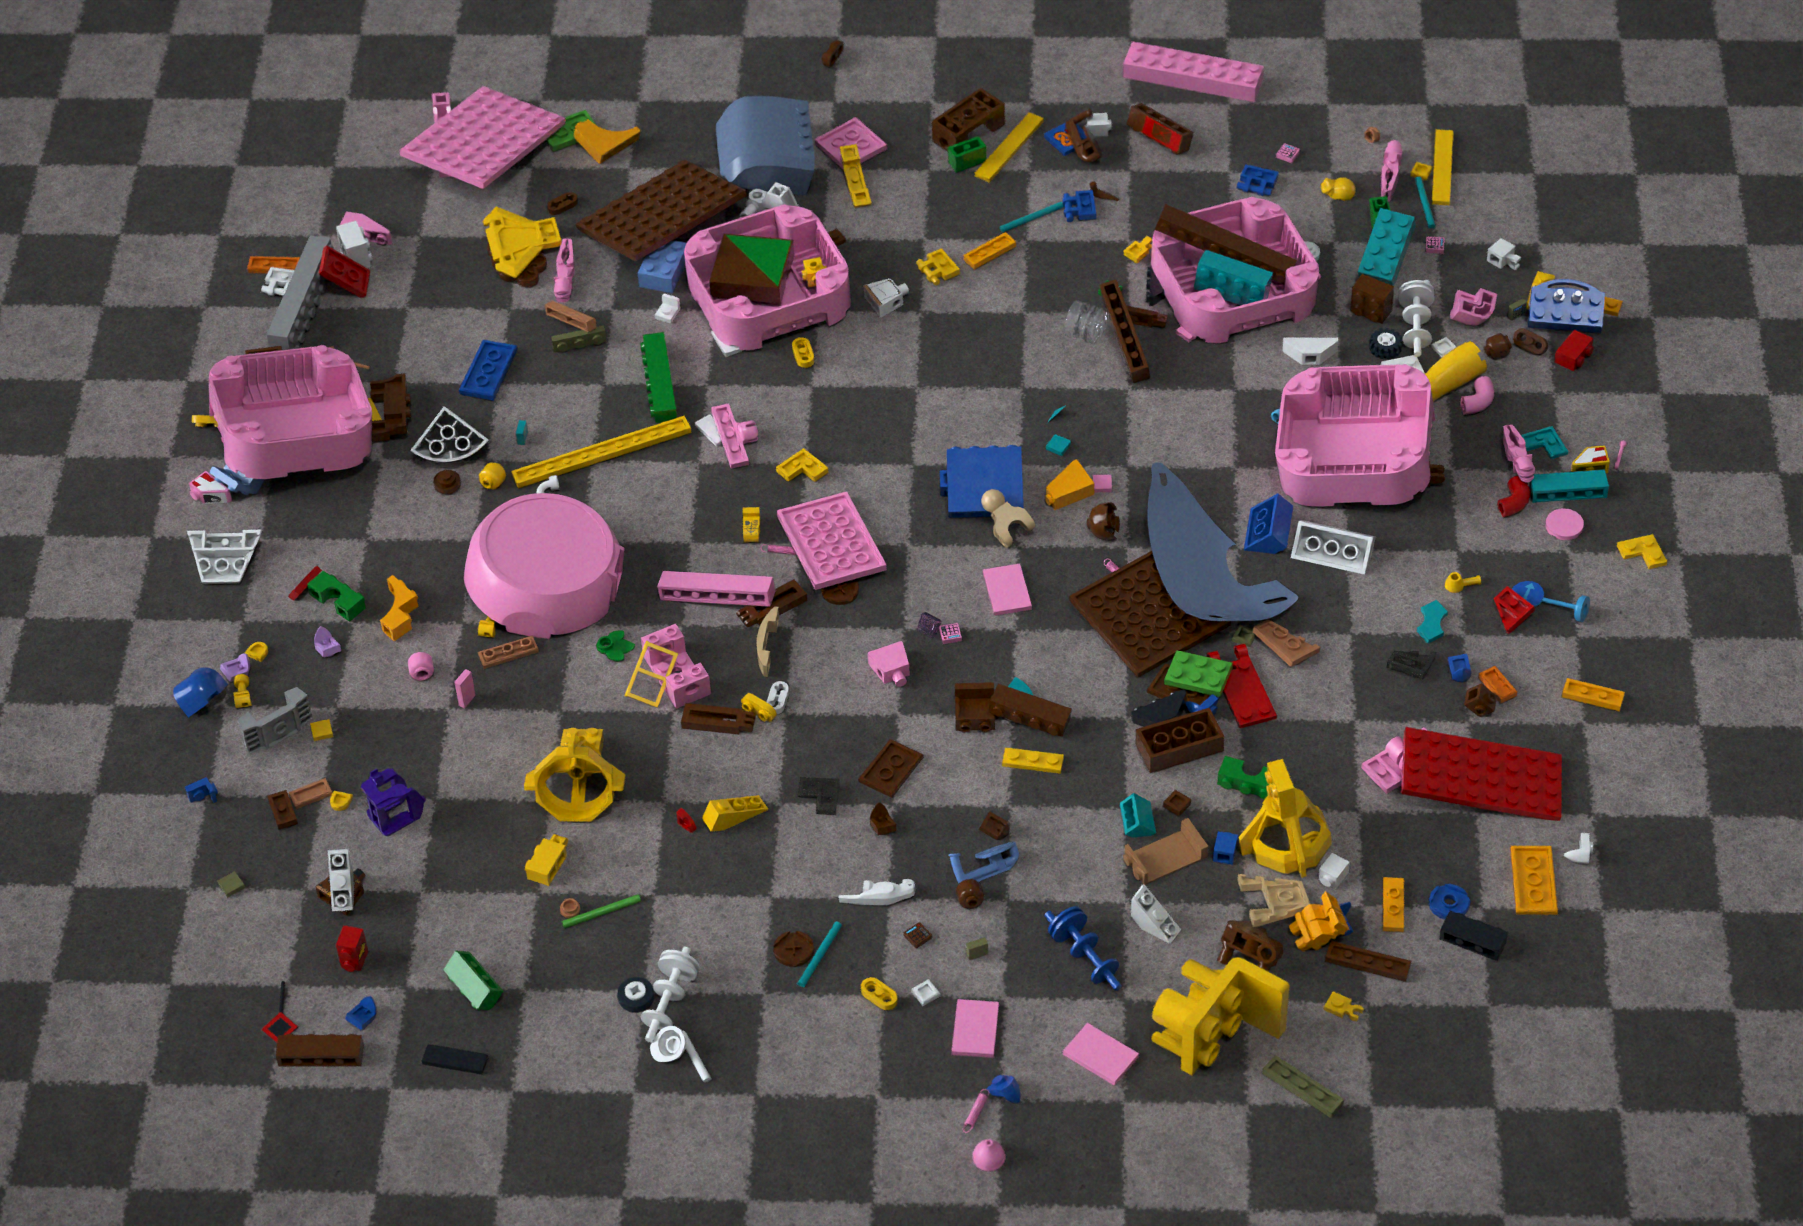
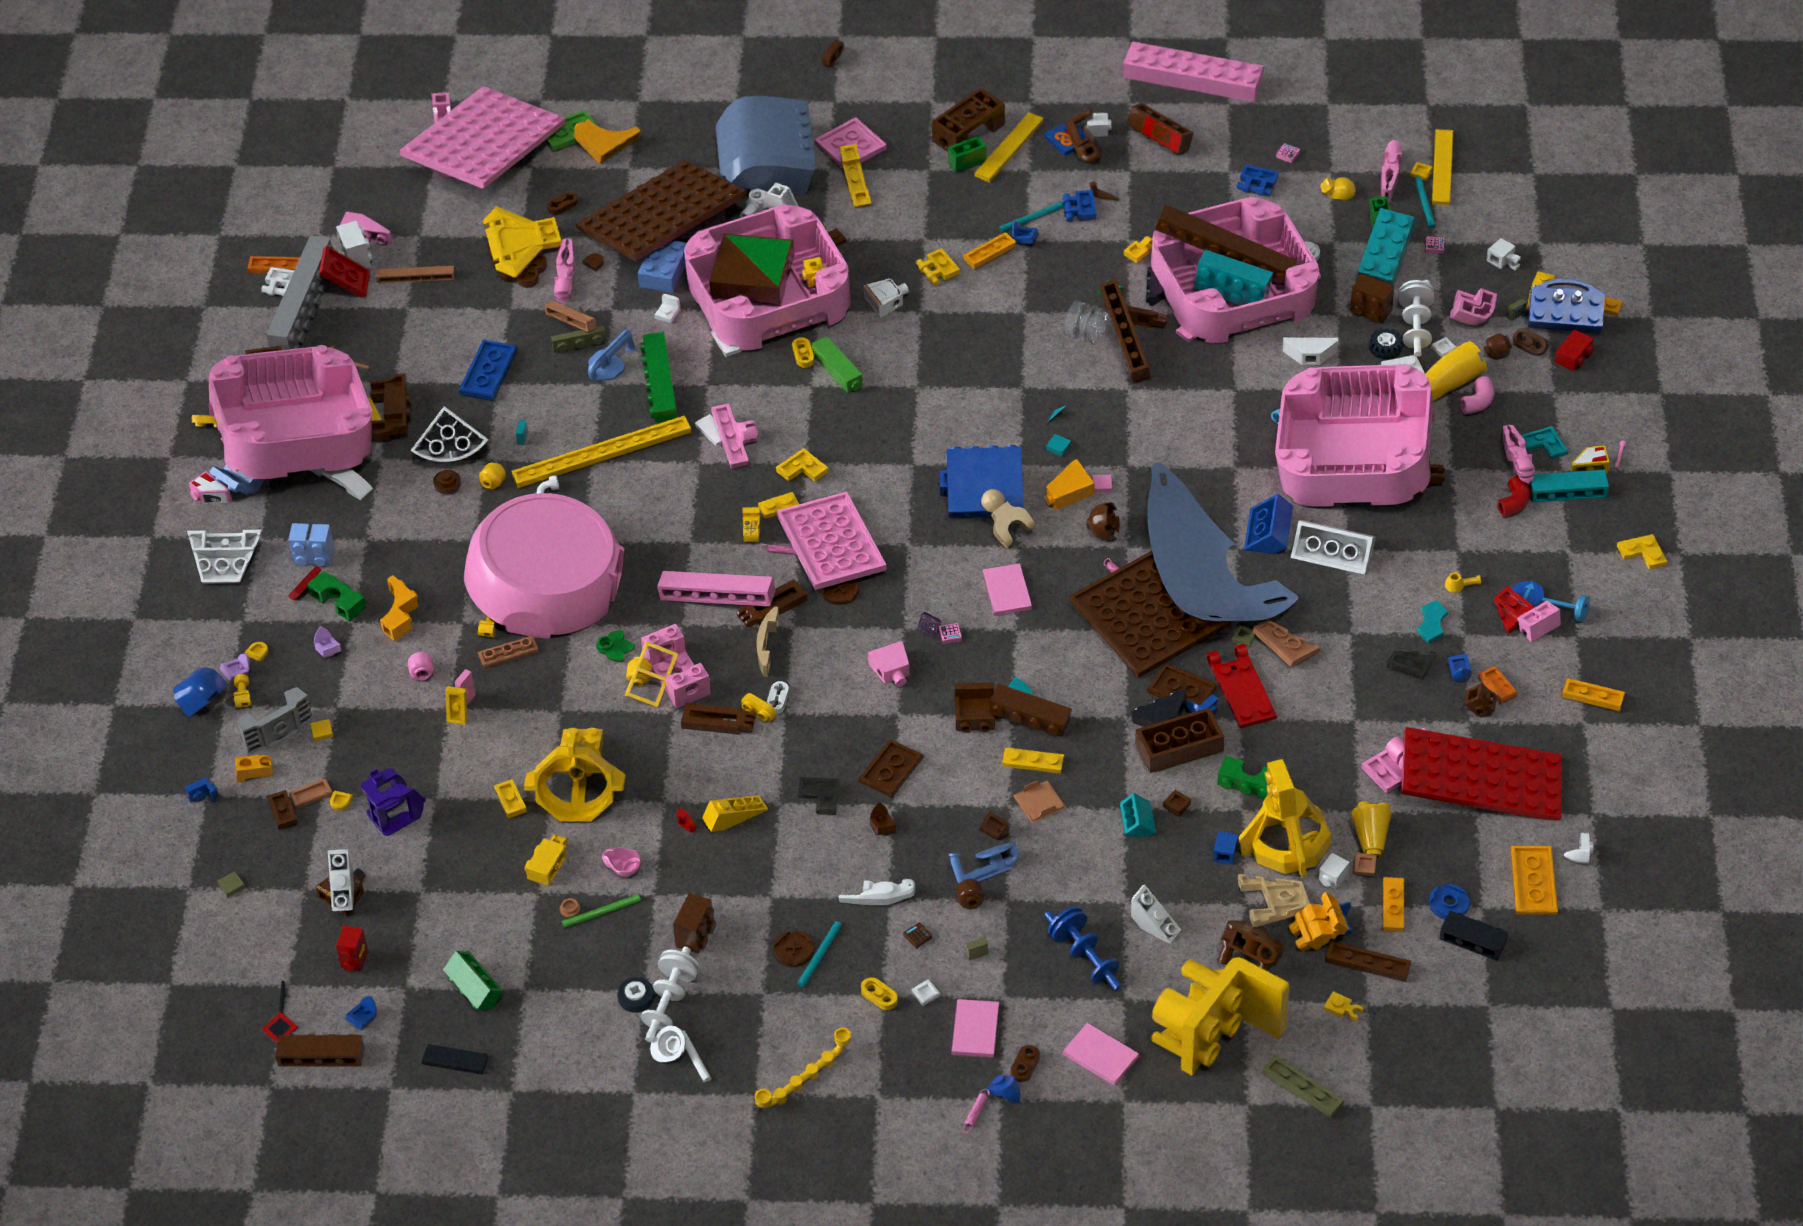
(253, 767): none -> light orange leg
(317, 550): none -> light blue piece
(348, 479): none -> white slope
(415, 274): none -> nougat piece
(456, 705): none -> yellow plate
(510, 798): none -> yellow plate
(594, 261): none -> reddish brown tile
(605, 364): none -> medium blue piece
(624, 857): none -> bright pink hair
(640, 678): none -> yellow head
(694, 923): none -> reddish brown brick
(764, 1098): none -> yellow bar
(769, 507): none -> yellow plate
(837, 364): none -> bright green brick
(988, 1155): bright pink helmet -> none
(1023, 235): none -> blue plate
(1025, 1062): none -> reddish brown plate
(1039, 801): none -> nougat piece
(1167, 854): medium nougat panel -> none
(1198, 673): bright green plate -> none
(1365, 865): none -> nougat plate
(1371, 826): none -> yellow cone
(1373, 133): nougat plate -> none
(1539, 620): none -> bright pink hinge
(1564, 524): bright pink tile -> none

